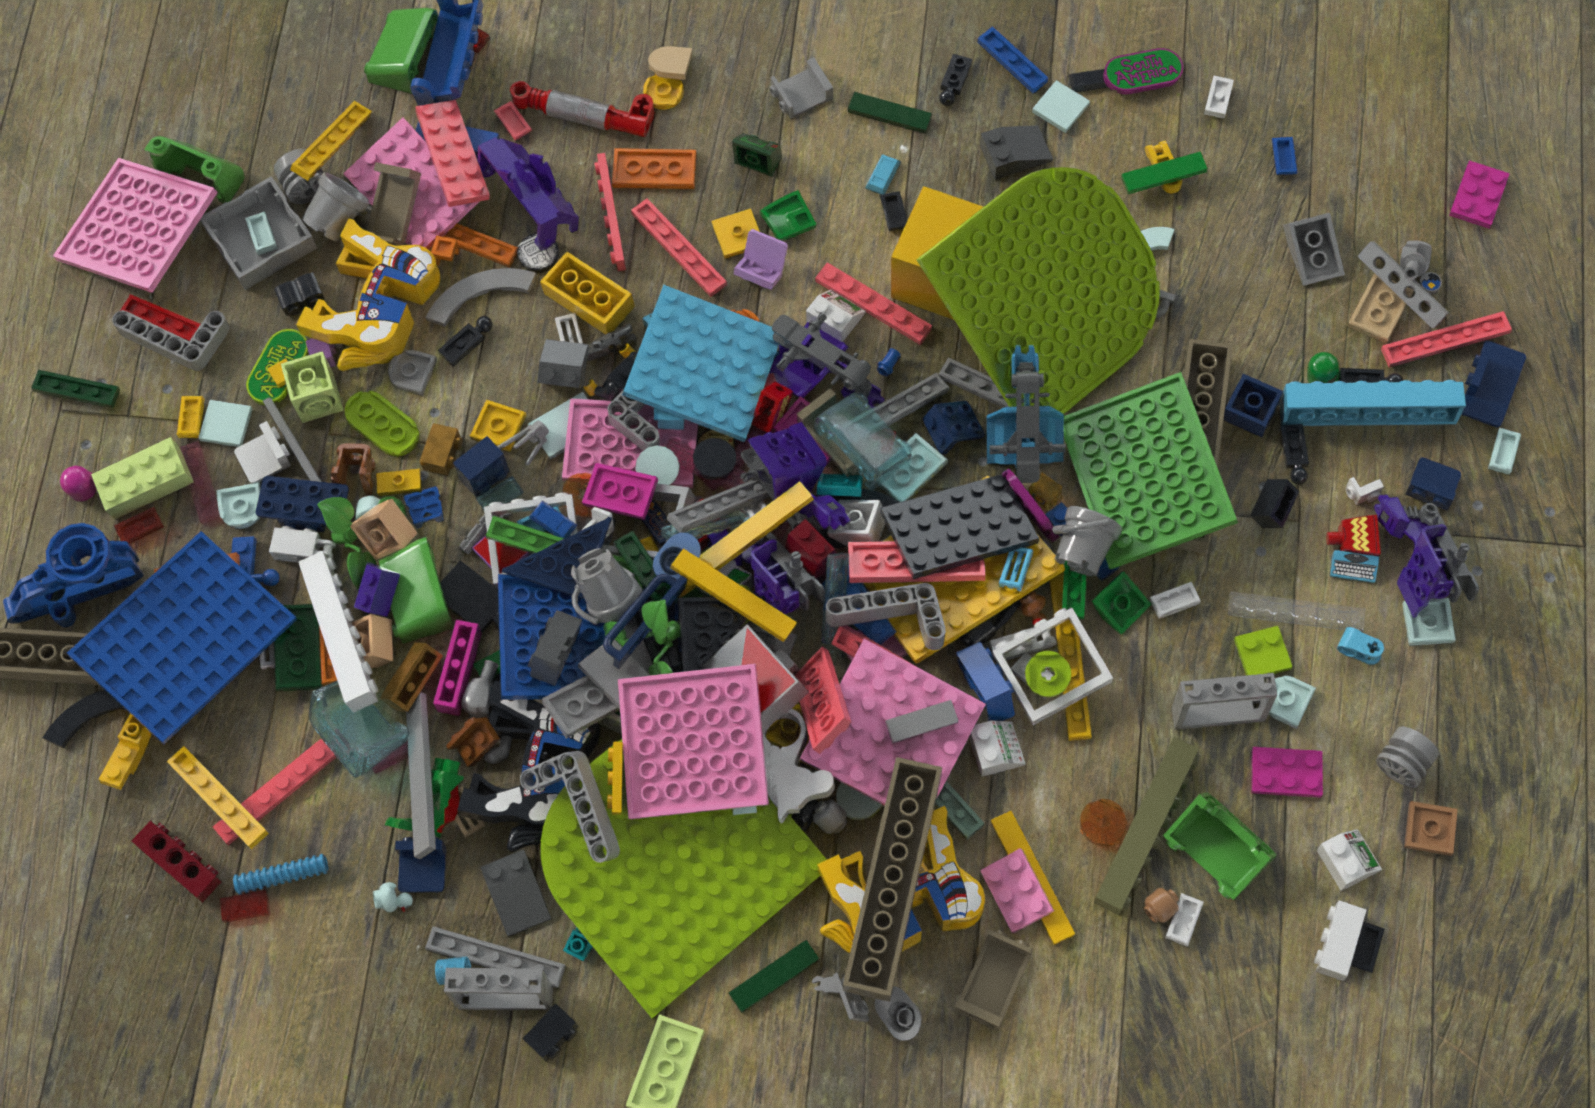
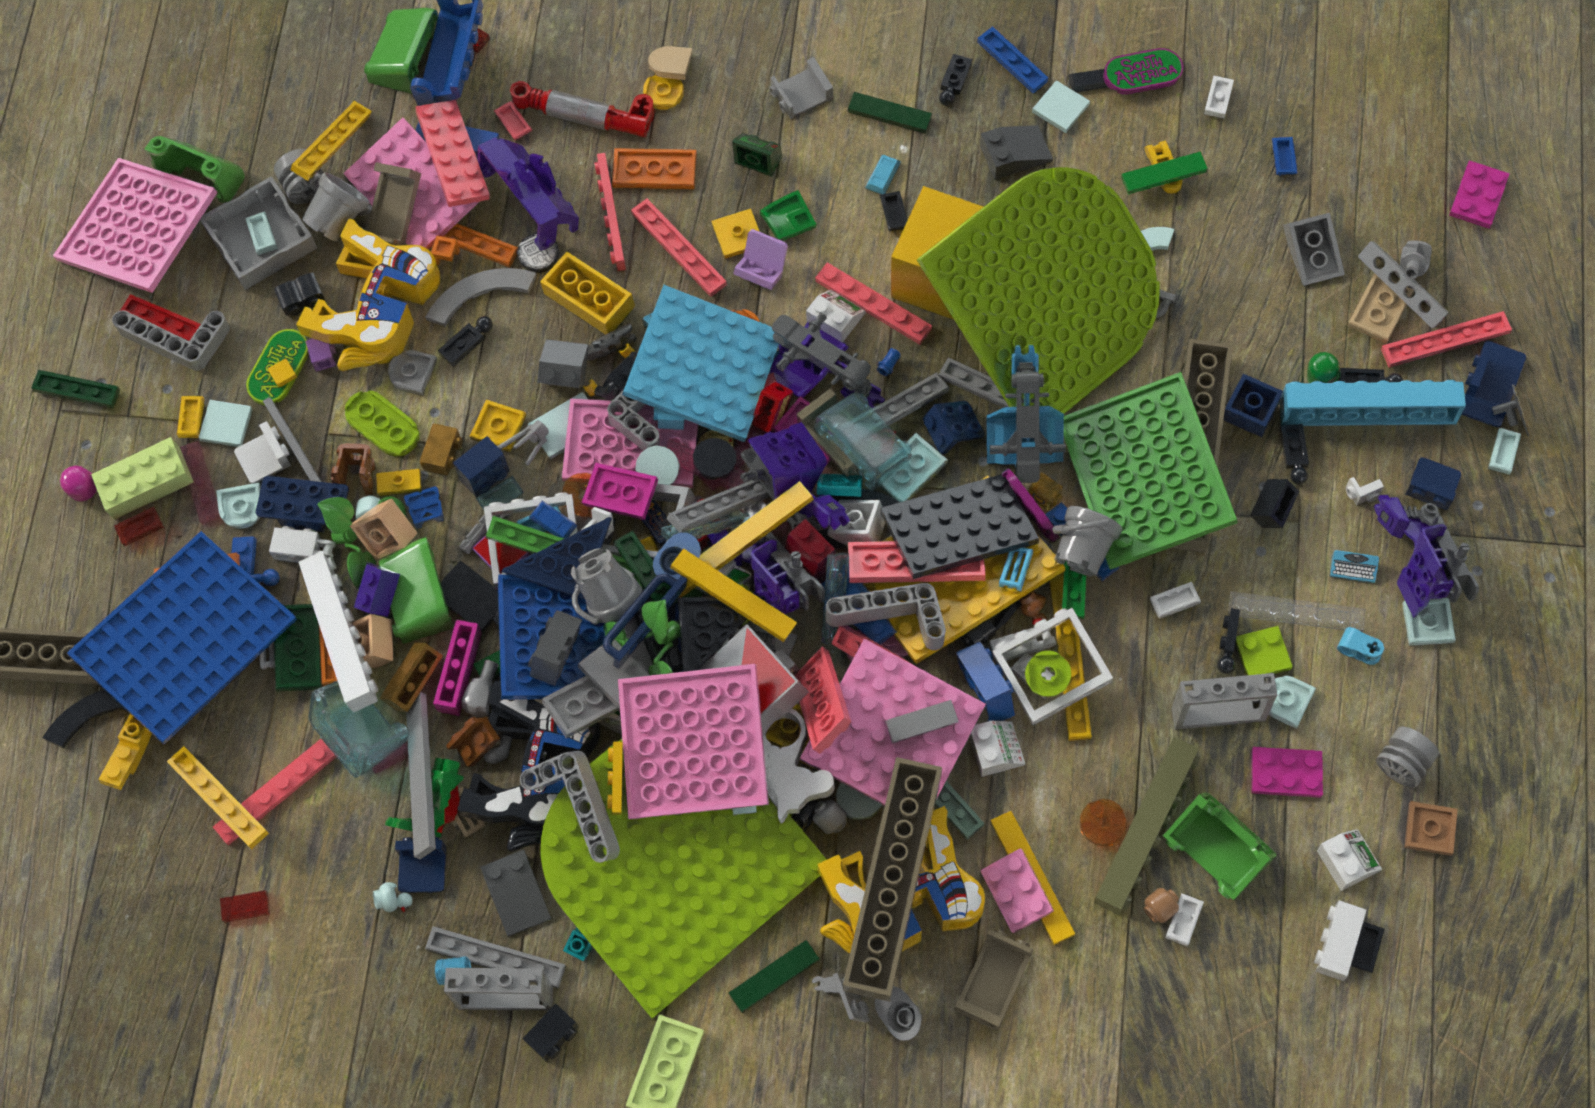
(64, 570): blue piece -> none
(148, 841): dark red brick -> none
(280, 874): dark azure piece -> none
(312, 387): yellowish green brick -> none
(565, 318): white tile -> none
(1121, 603): green slope -> none
(1227, 643): none -> black plate
(1357, 535): red torso -> none
(1431, 282): tile -> none
(1509, 407): none -> dark grey shield

